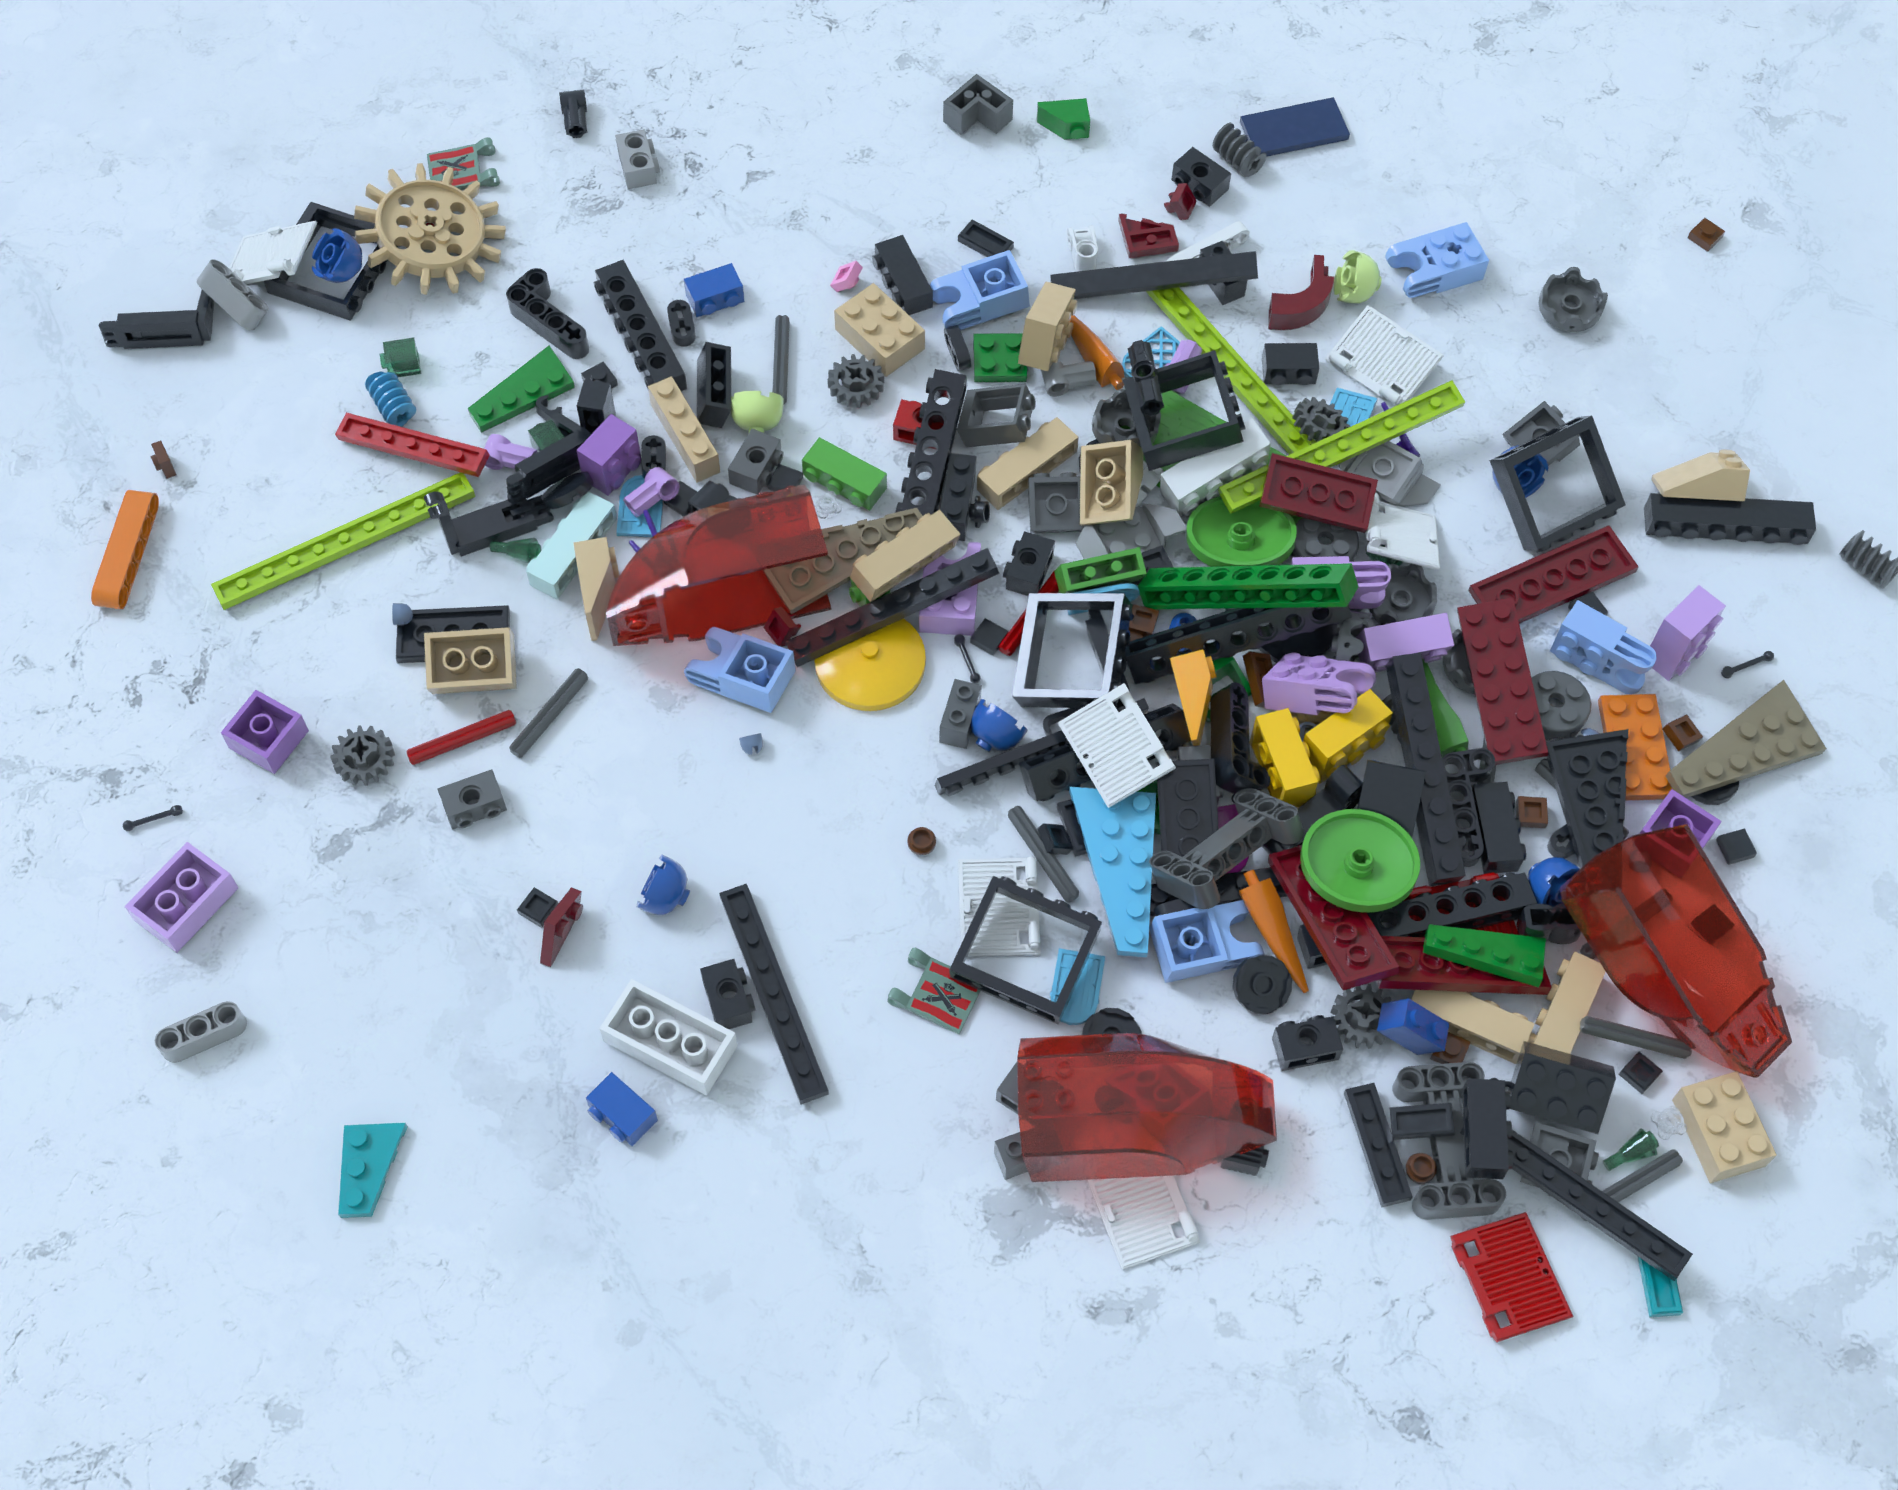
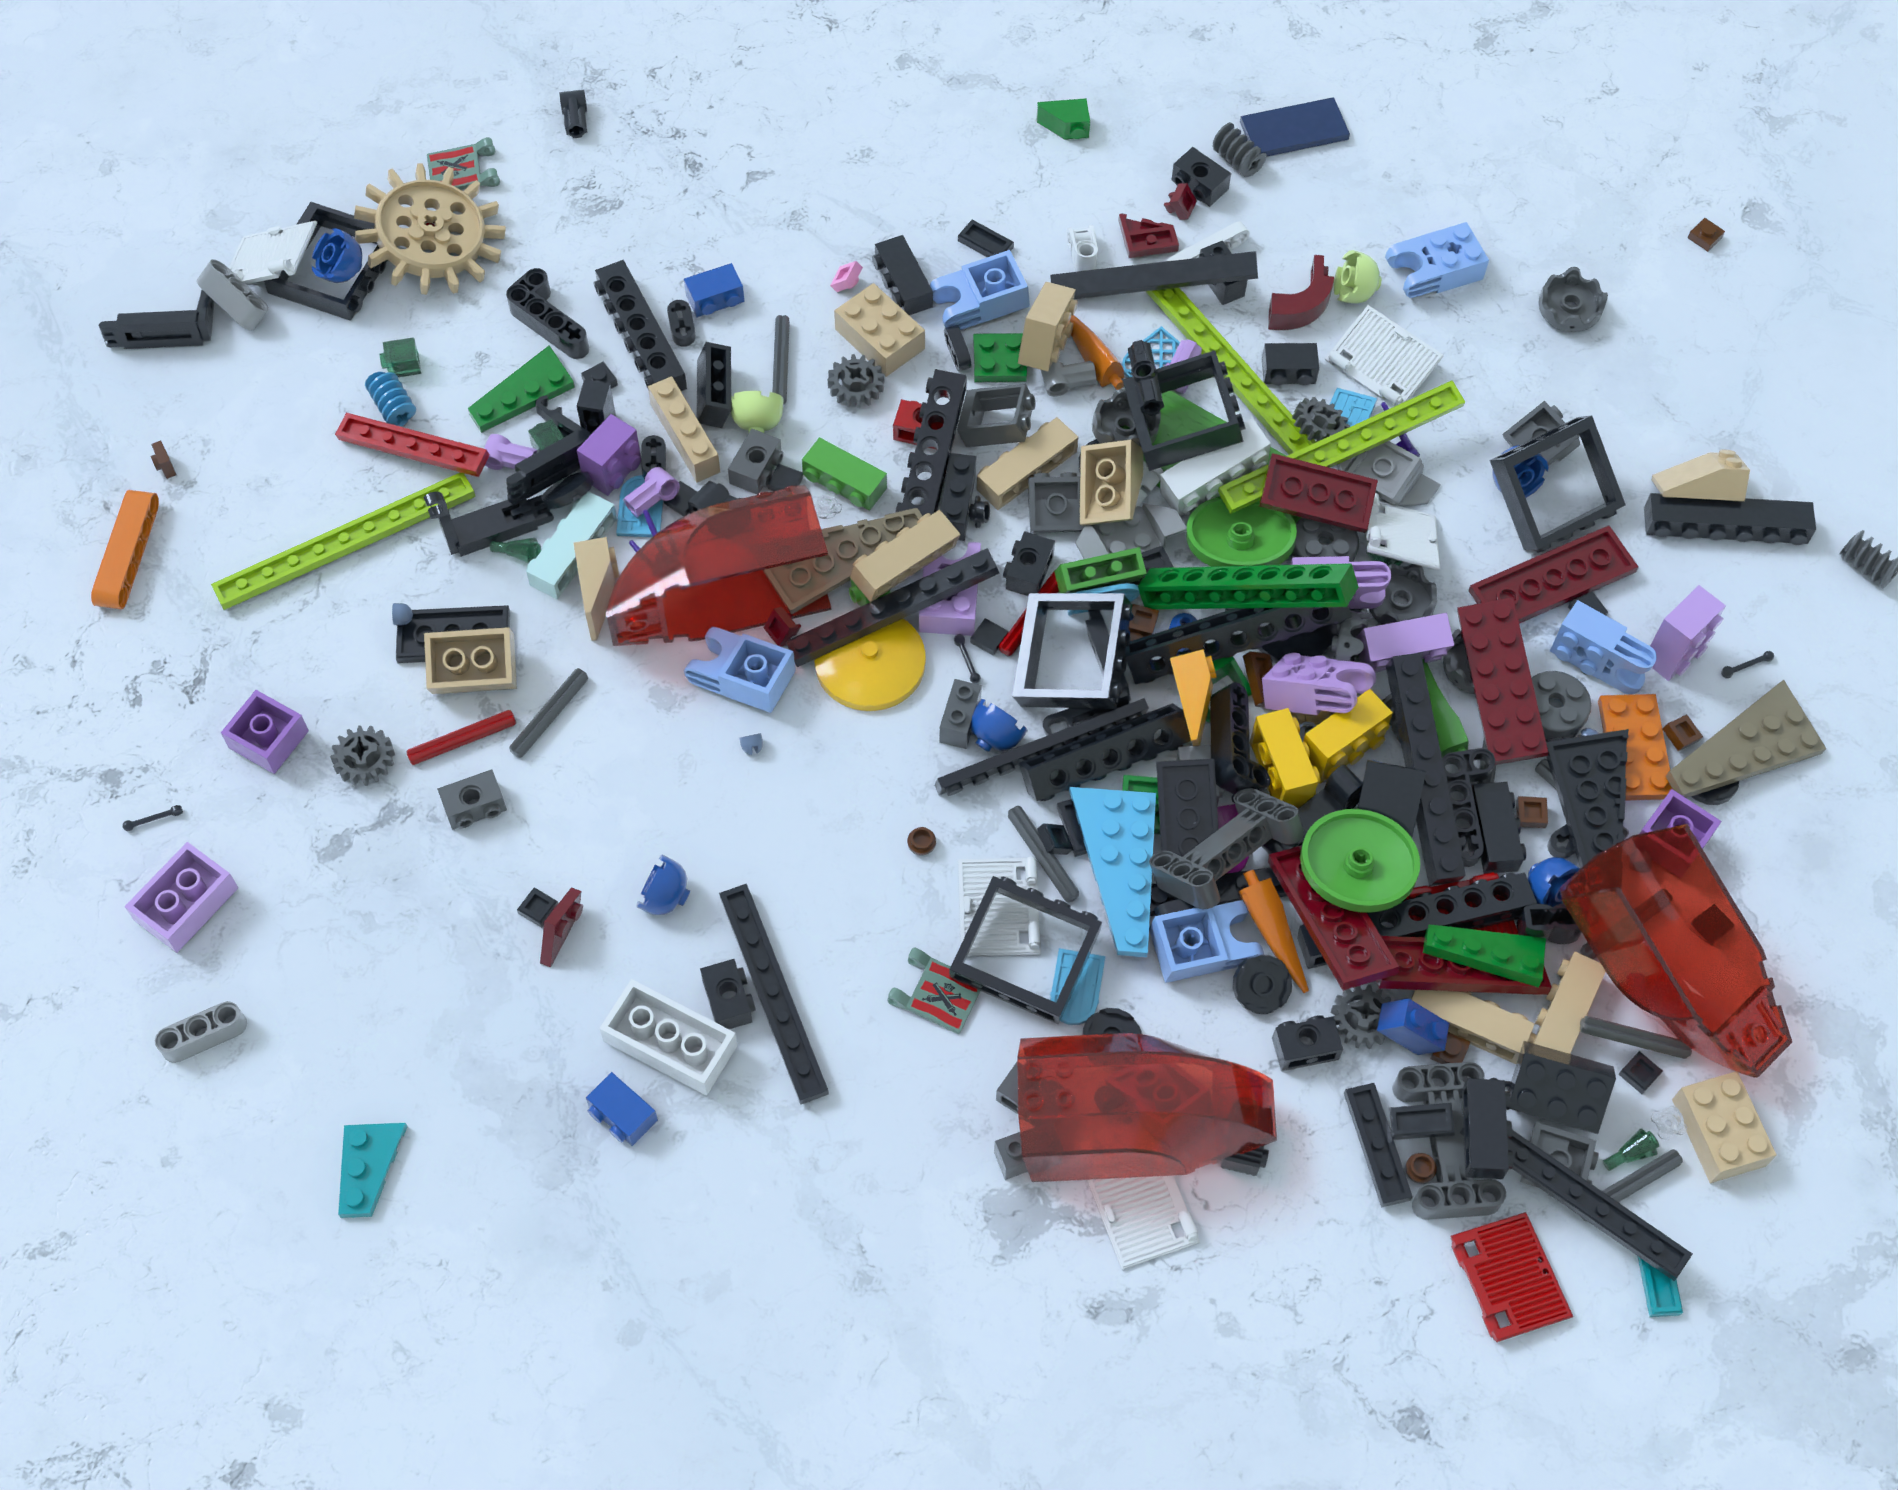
(636, 159): light grey brick -> none
(977, 102): dark grey brick -> none
(1116, 745): white window -> none
(1736, 846): black tile -> none

